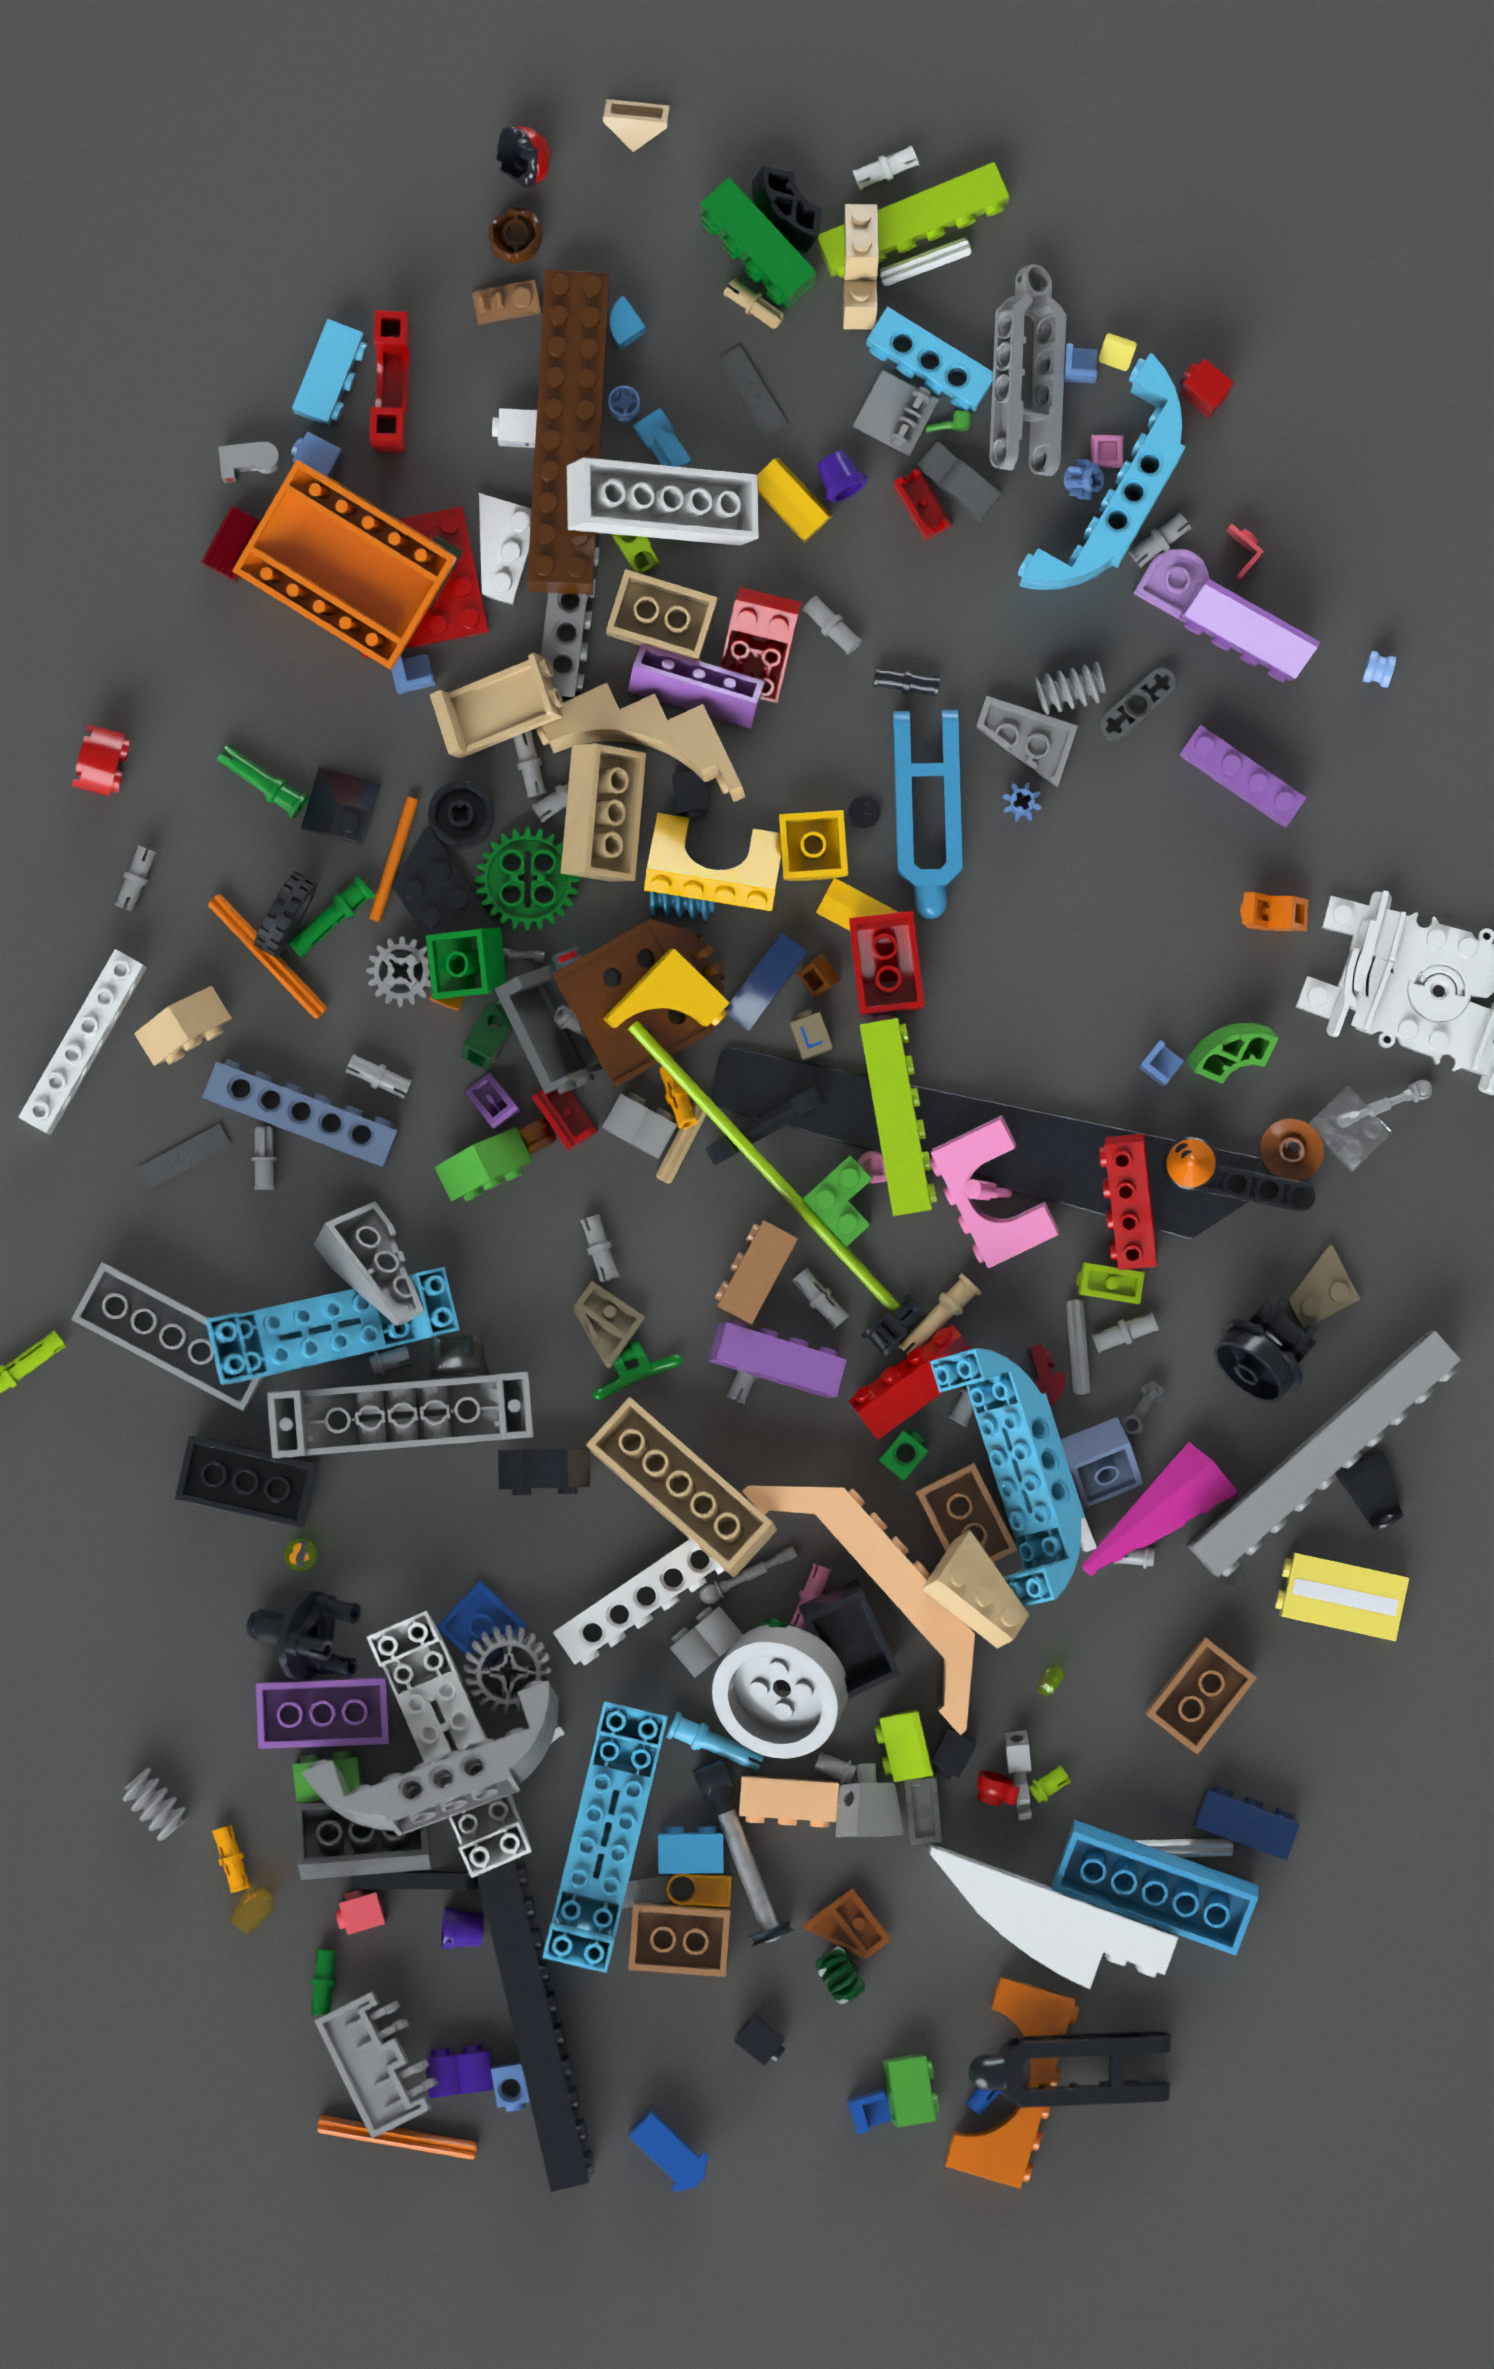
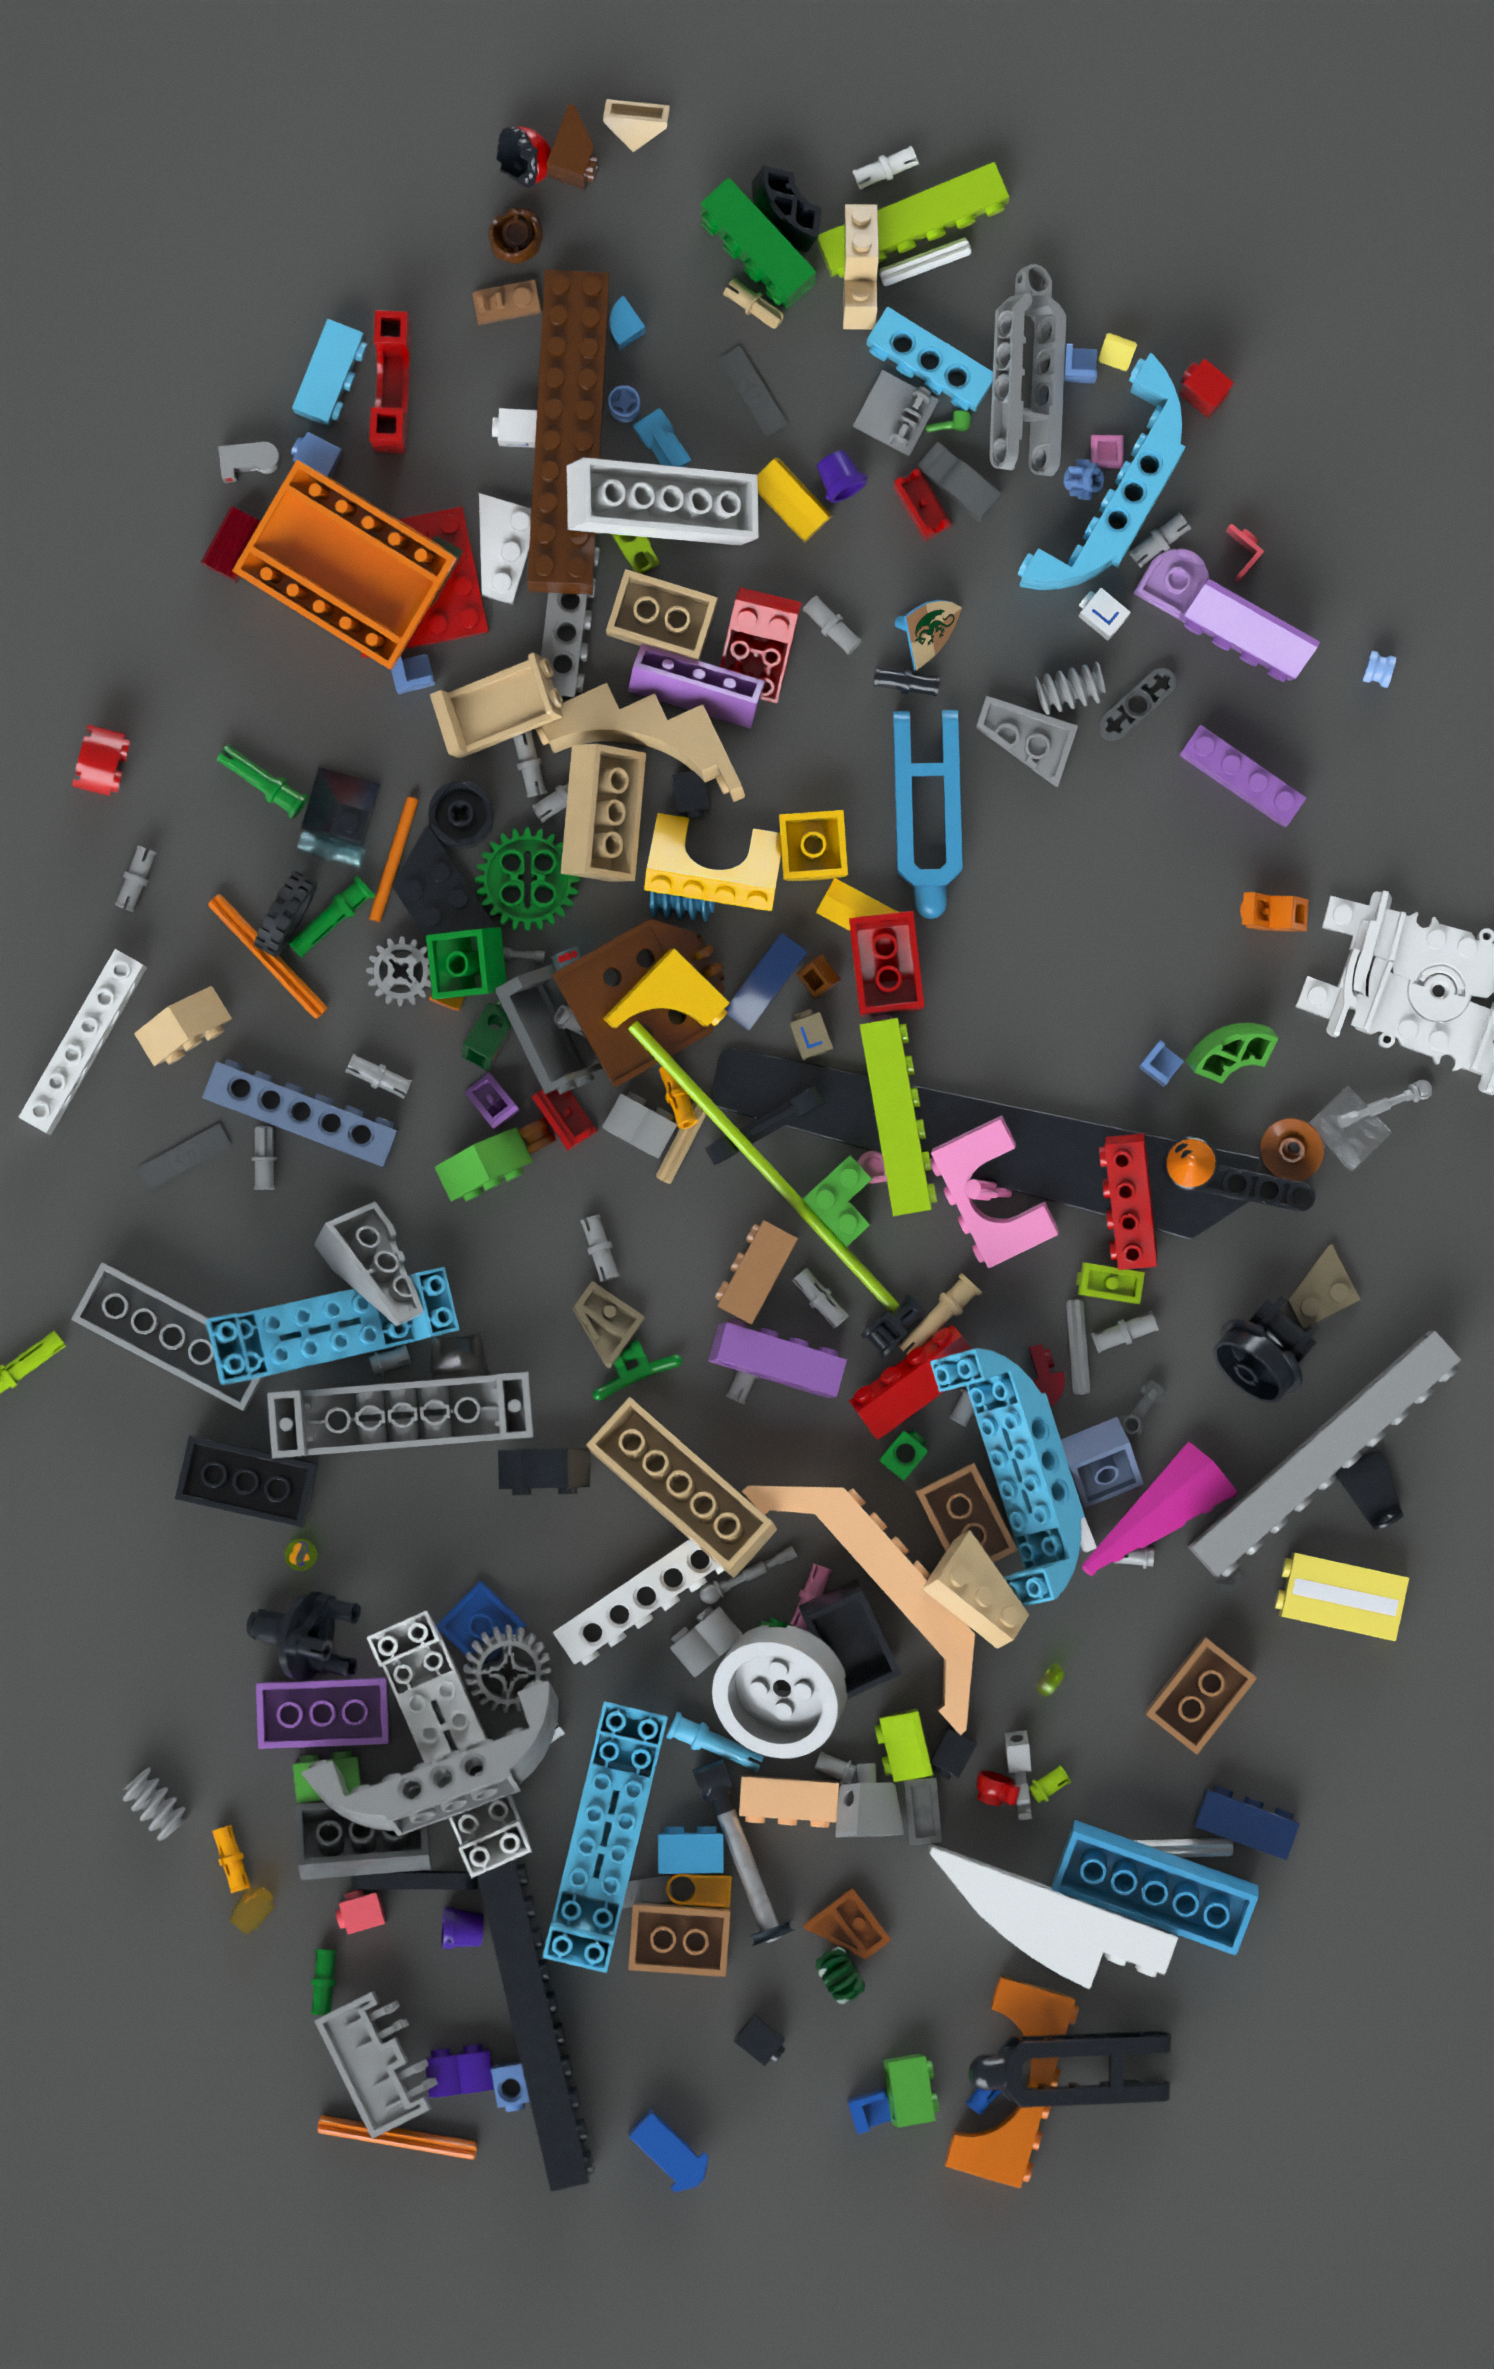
(331, 849): none -> clear light blue pin
(573, 153): none -> reddish brown slope
(864, 812): black piece -> none
(928, 629): none -> shield
(1024, 793): medium blue gear -> none
(1103, 613): none -> white brick

